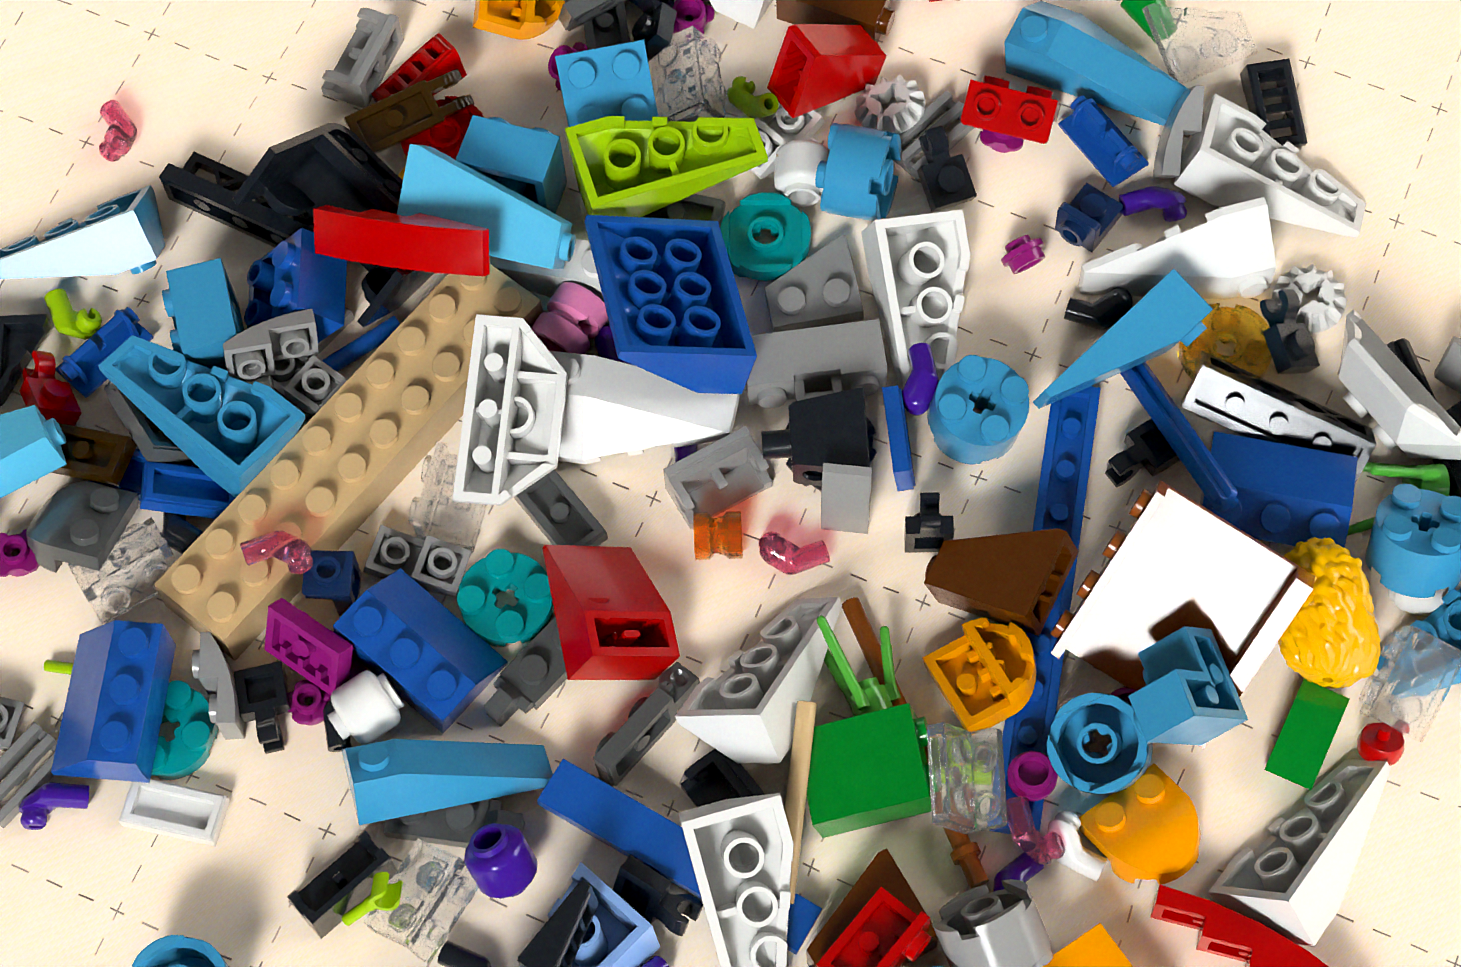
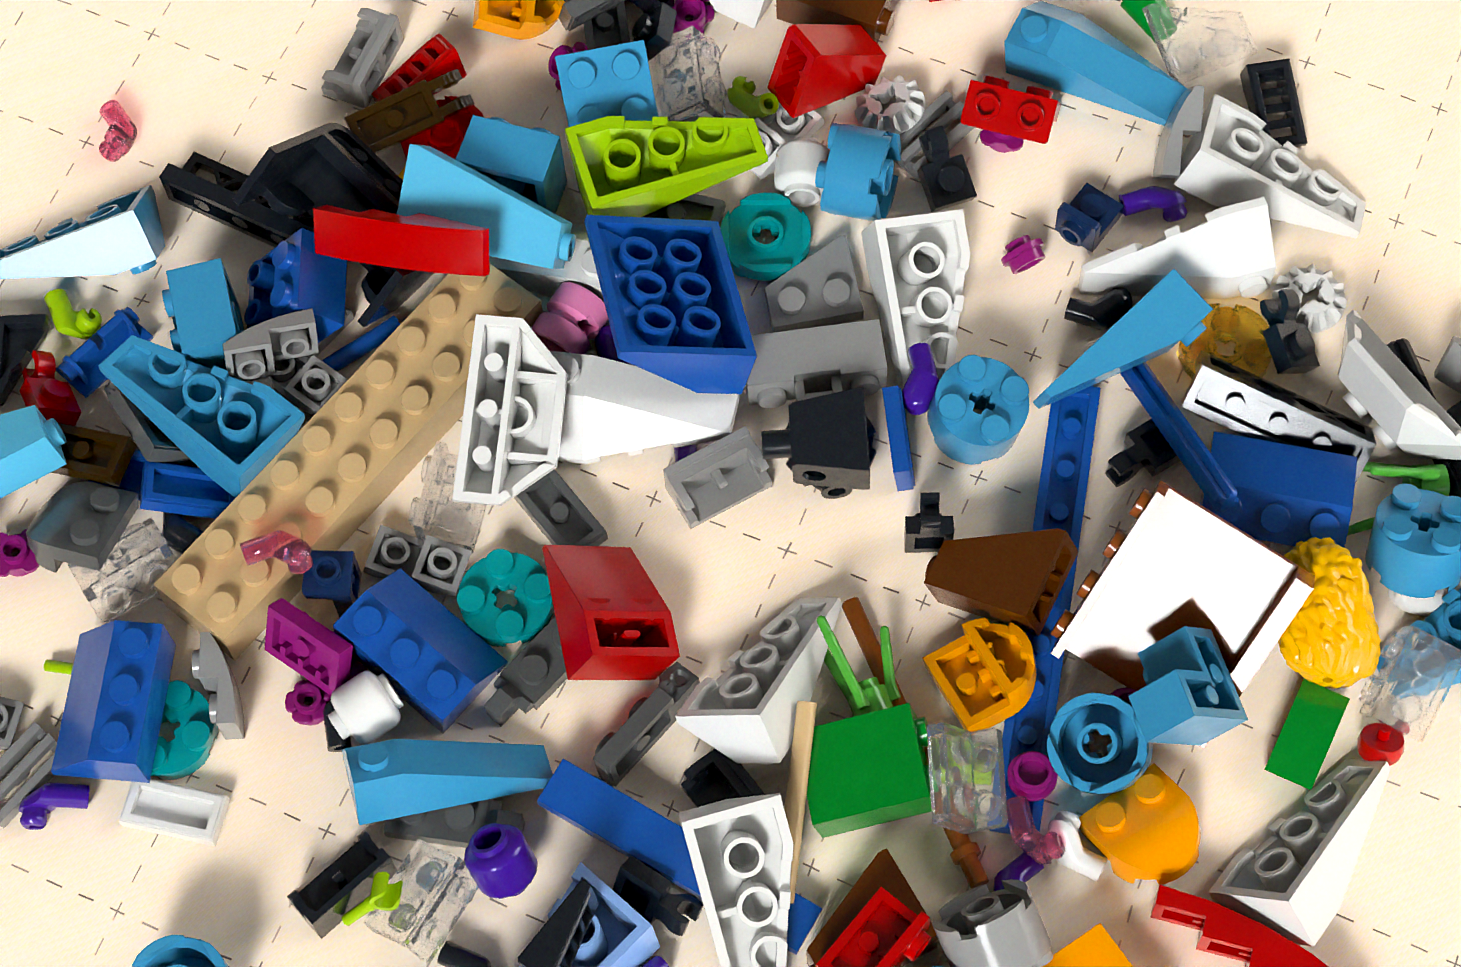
(262, 697): black plate -> none
(718, 535): clear orange wheel -> none
(789, 557): clear pink arm -> none
(845, 498): light grey slope -> none
(1102, 141): blue hinge -> none

